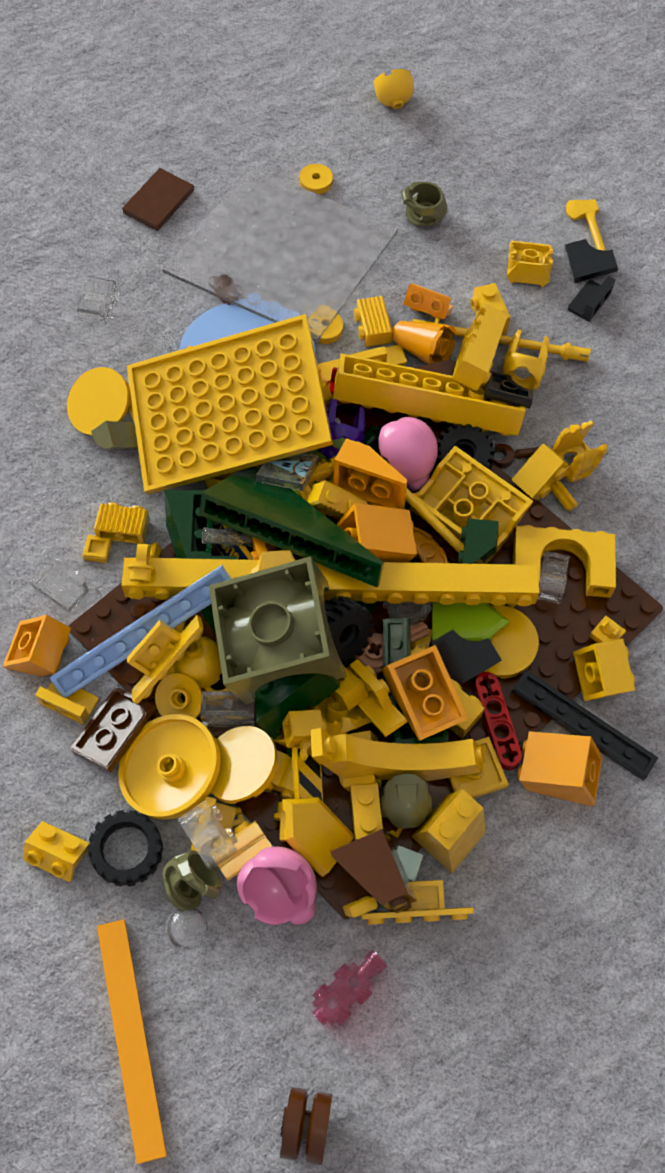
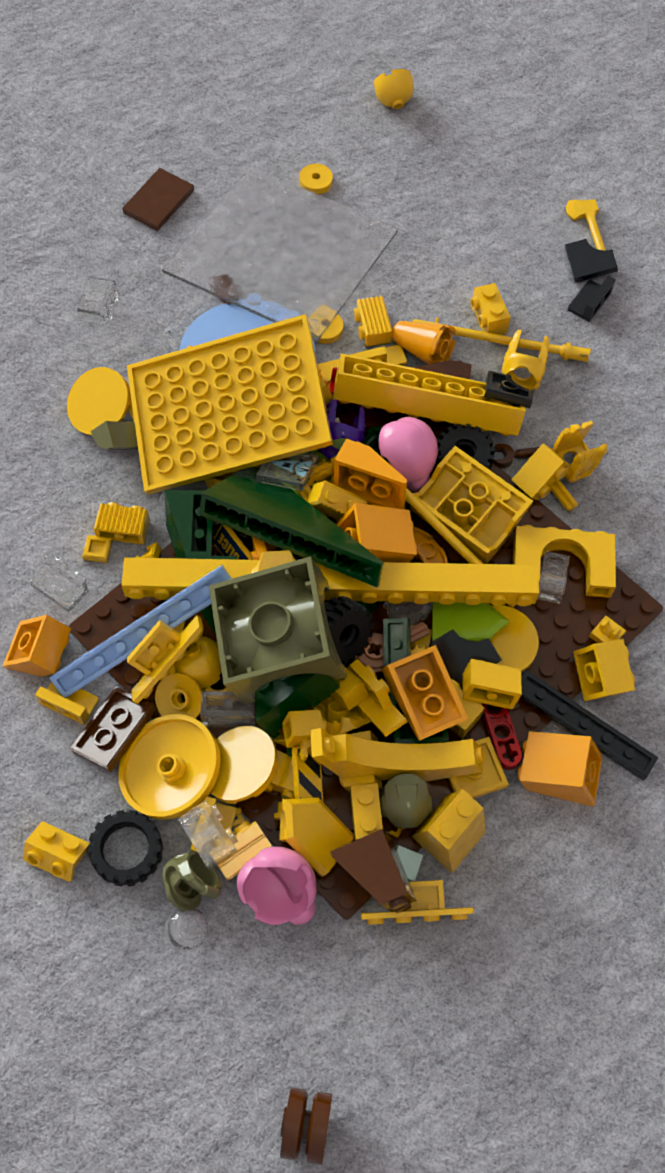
(131, 1043): light orange tile -> none
(141, 569): yellow piece -> none
(226, 537): clear pin -> none
(343, 993): clear pink brick -> none
(360, 907): yellow tile -> none
(427, 206): olive helmet -> none
(428, 301): light orange bracket -> none
(479, 348): yellow wedge -> none
(480, 541): dark green slope -> none
(492, 684): none -> yellow brick
(529, 263): yellow slope -> none

